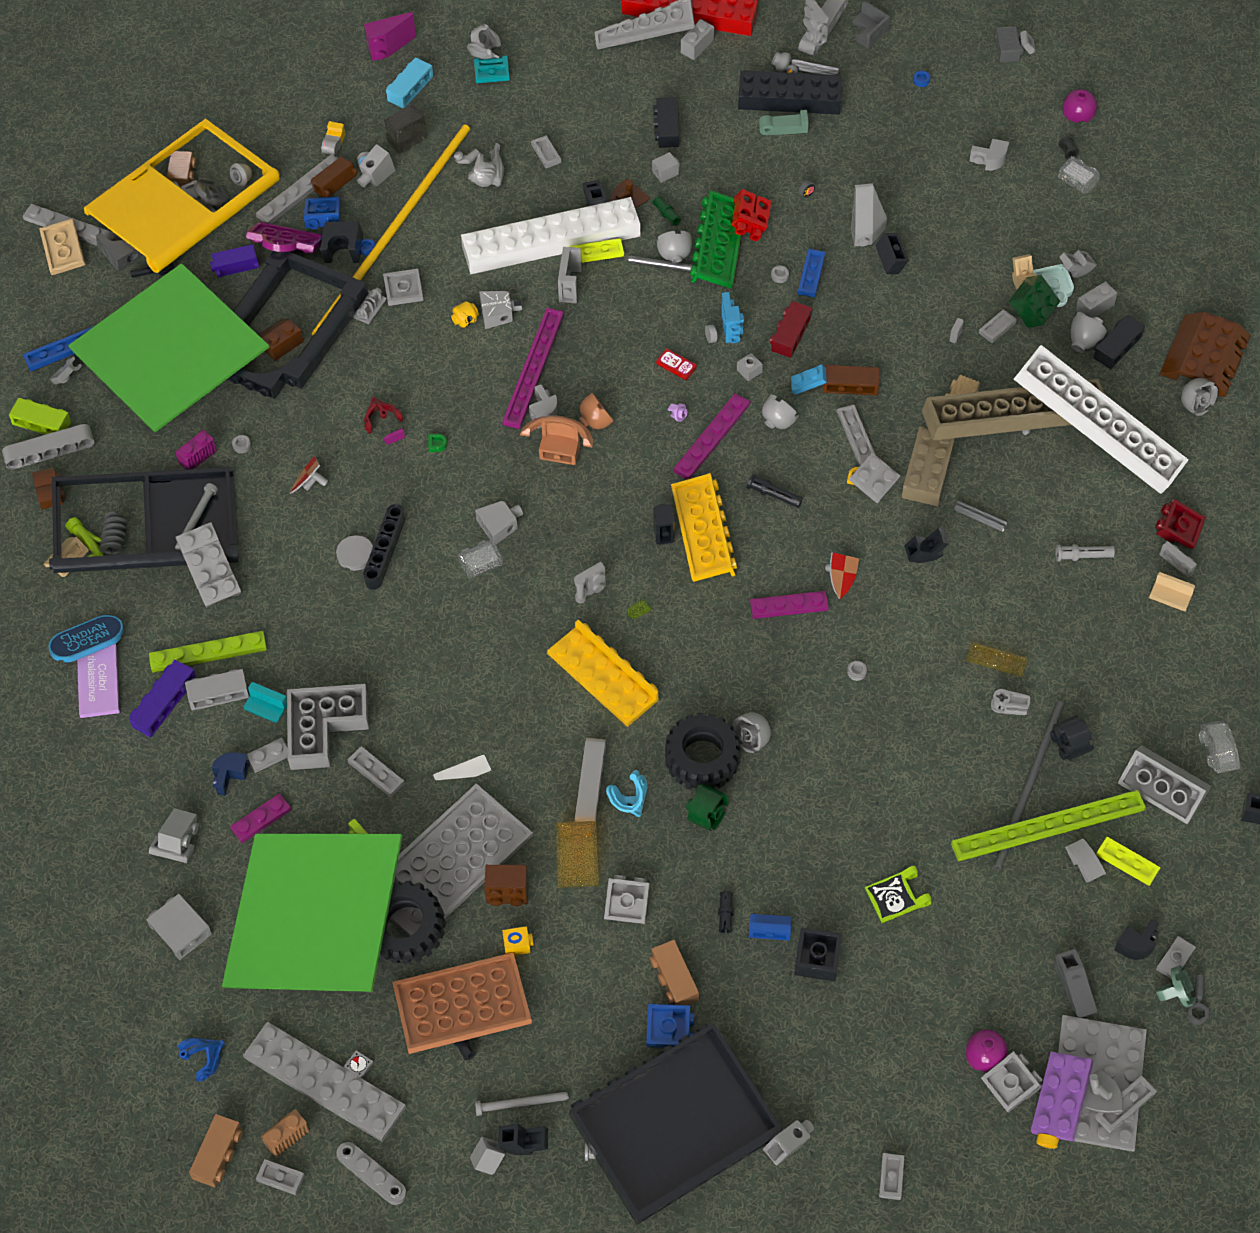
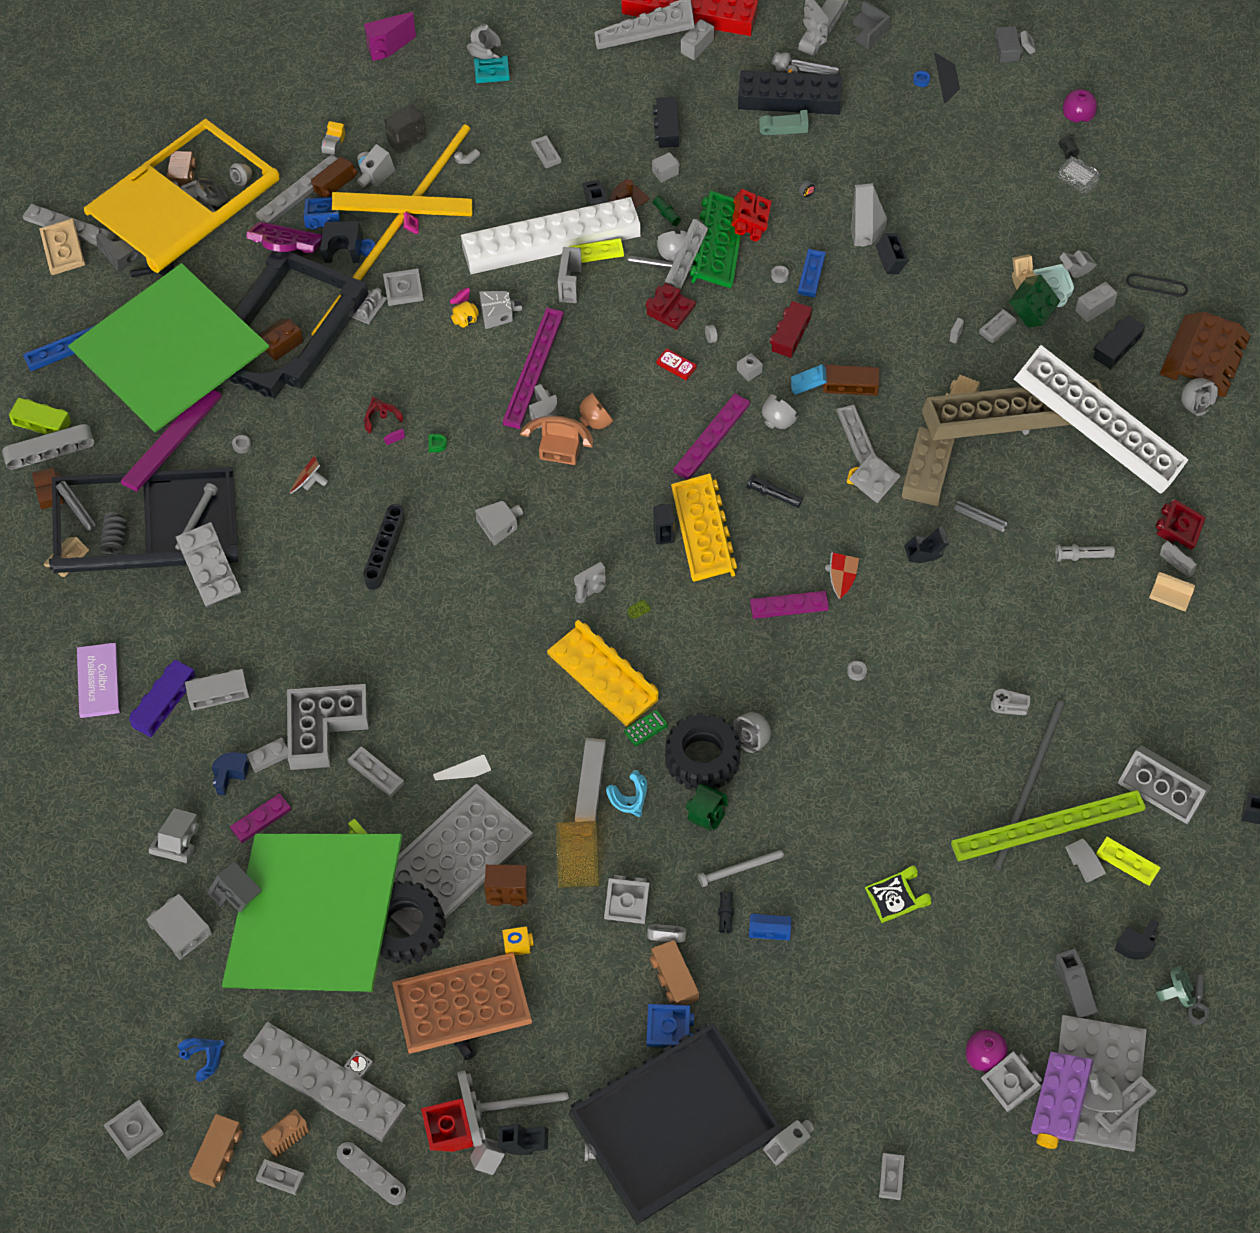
(63, 373): light grey plate -> none
(75, 527): lime plant -> none
(76, 505): none -> dark grey axle
(86, 638): tile -> none
(133, 1129): none -> light grey plate
(169, 441): none -> magenta tile
(196, 450): magenta brick -> none
(209, 651): lime plate -> none
(234, 261): dark purple brick -> none
(235, 887): none -> dark grey panel
(265, 702): teal panel -> none
(354, 552): light grey tile -> none
(401, 204): none -> yellow tile
(409, 83): medium azure brick -> none
(410, 223): none -> dark pink slope
(447, 1126): none -> red slope
(461, 296): none -> dark pink slope
(473, 1115): none -> light grey plate
(480, 558): clear brick -> none
(488, 172): light grey hair -> none
(645, 728): none -> green tile
(666, 933): none -> light grey beam
(669, 306): none -> dark red plate
(679, 411): lavender plate -> none
(686, 254): none -> light grey tile
(704, 879): none -> light grey bar
(731, 319): dark azure plate -> none
(817, 954): black brick -> none
(947, 77): none -> black sticker
(993, 157): light grey brick -> none
(996, 659): clear yellow tile -> none
(1072, 738): black brick -> none
(1086, 332): light grey piece -> none
(1159, 279): none -> black piece
(1175, 956): light grey plate -> none
(1219, 746): clear brick -> none

